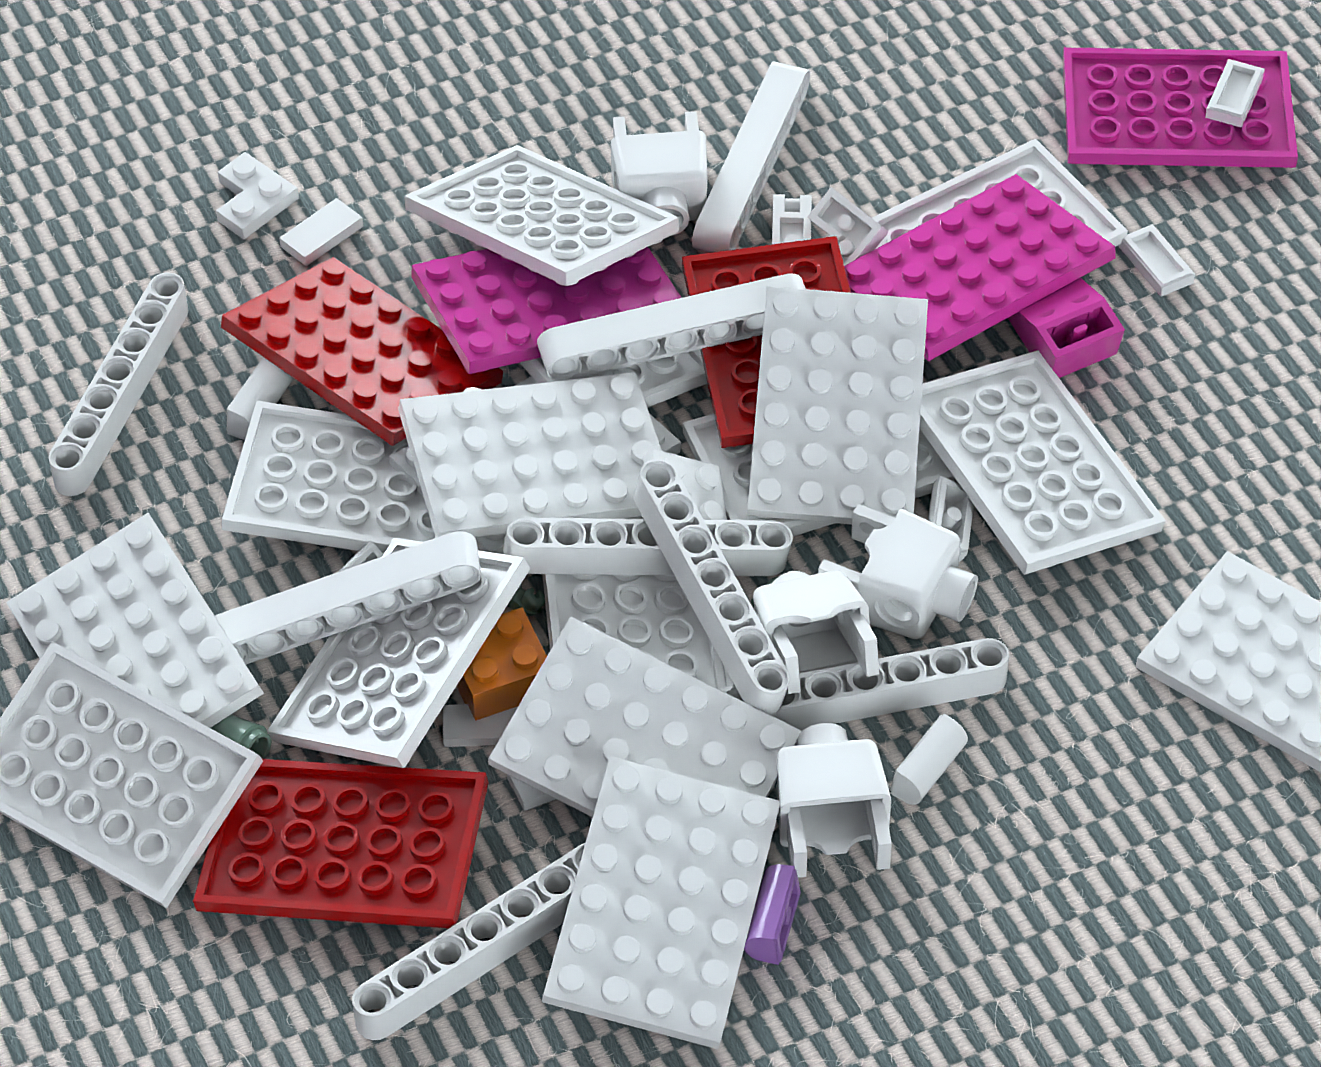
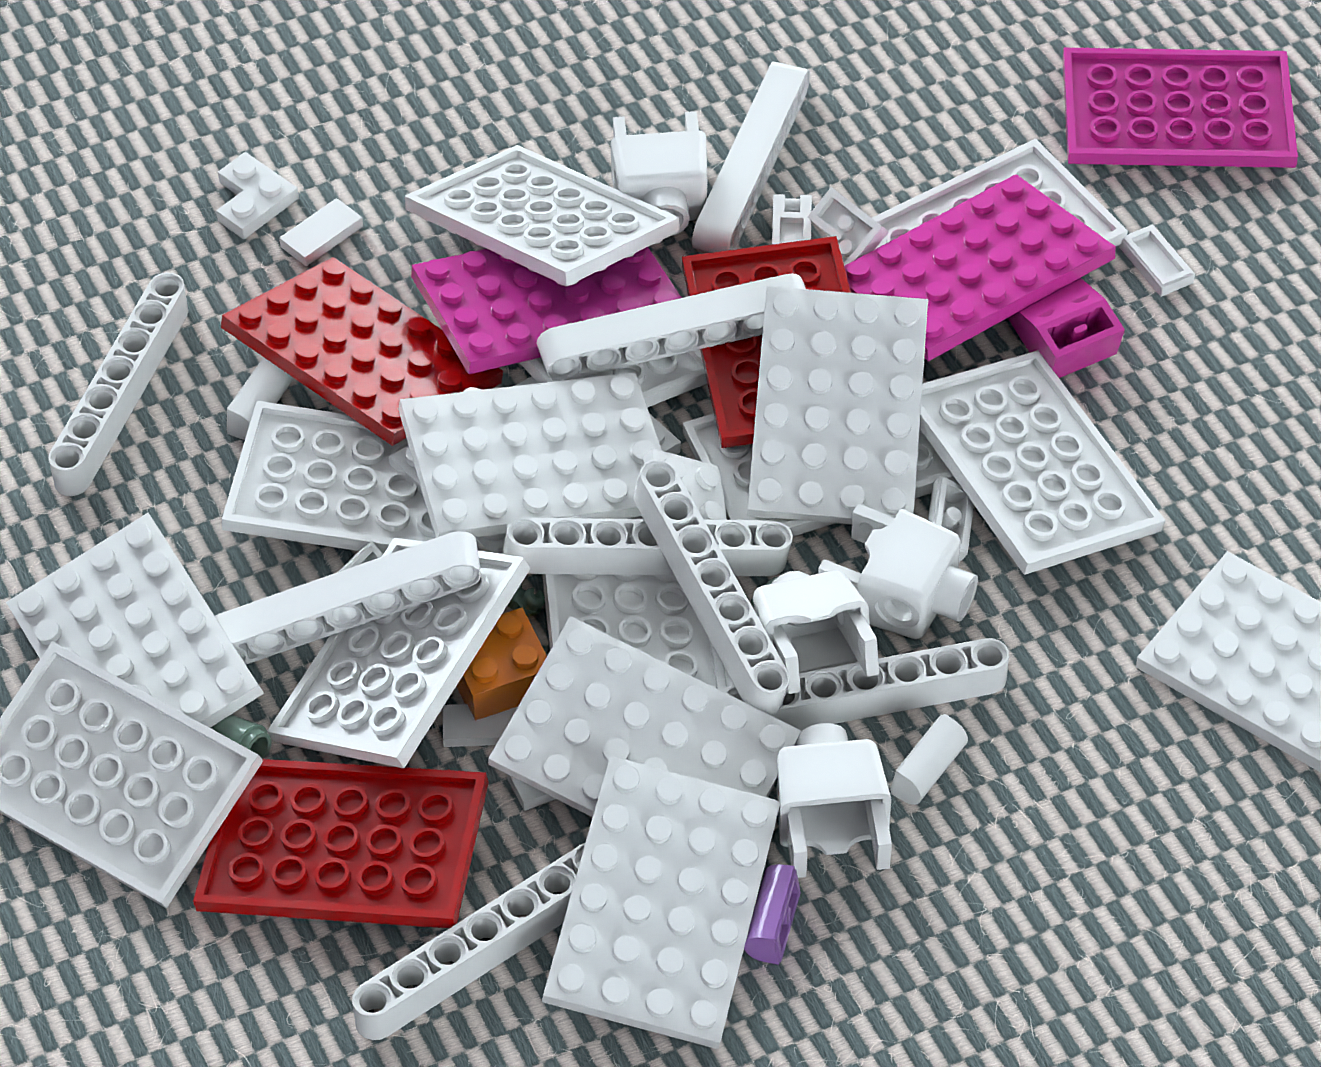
(1234, 93): white tile -> none

